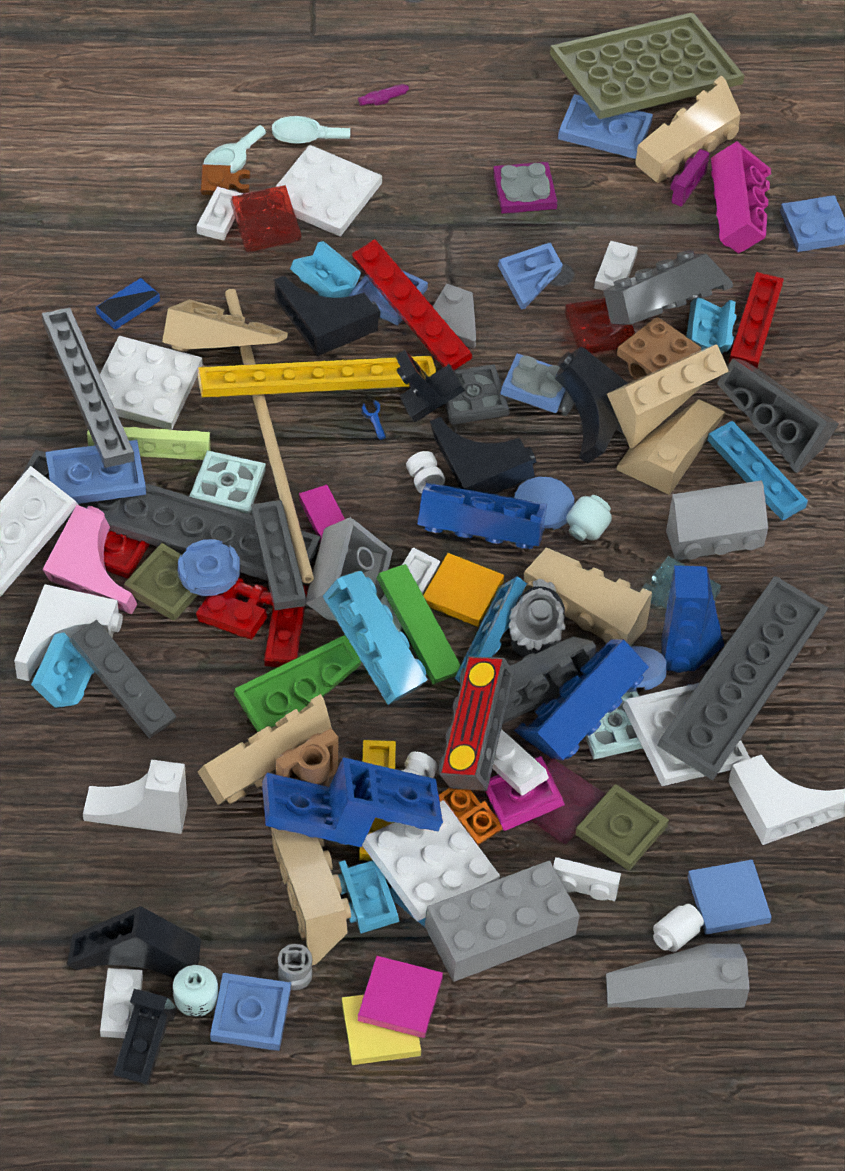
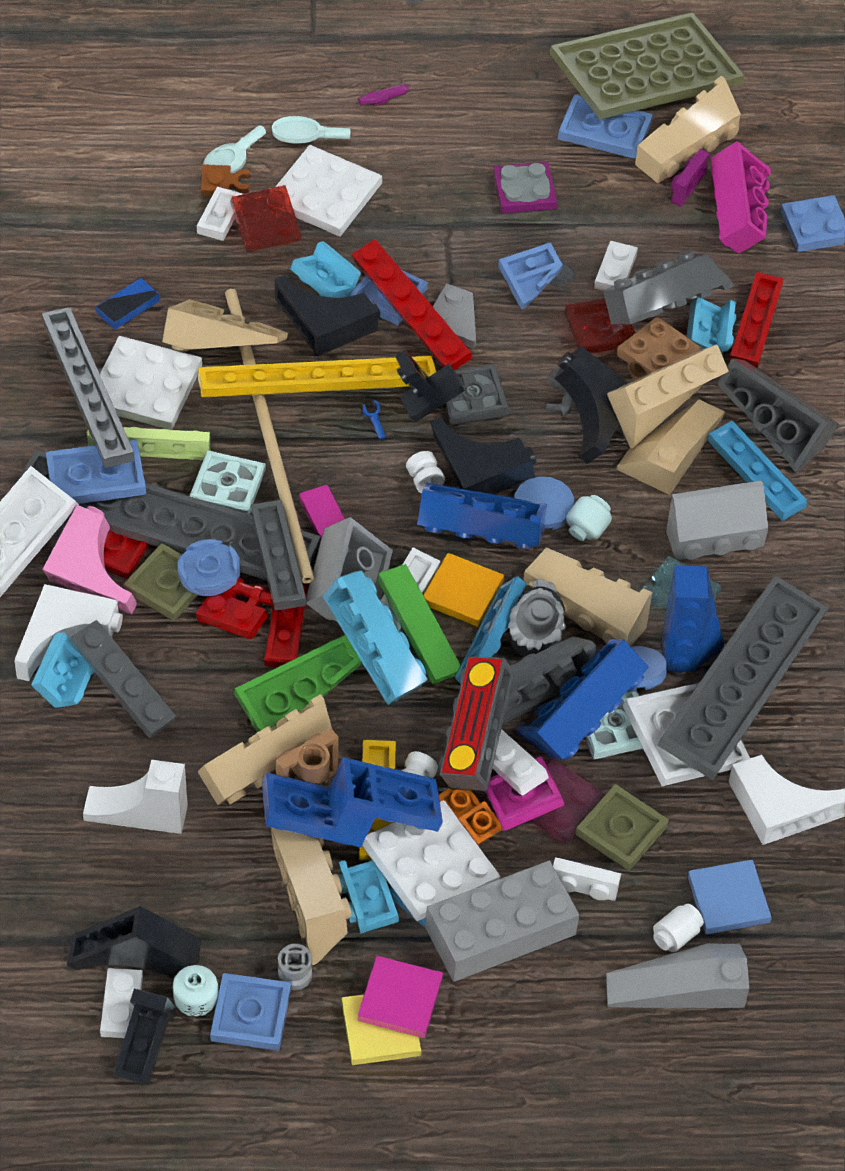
(533, 383): piece -> none

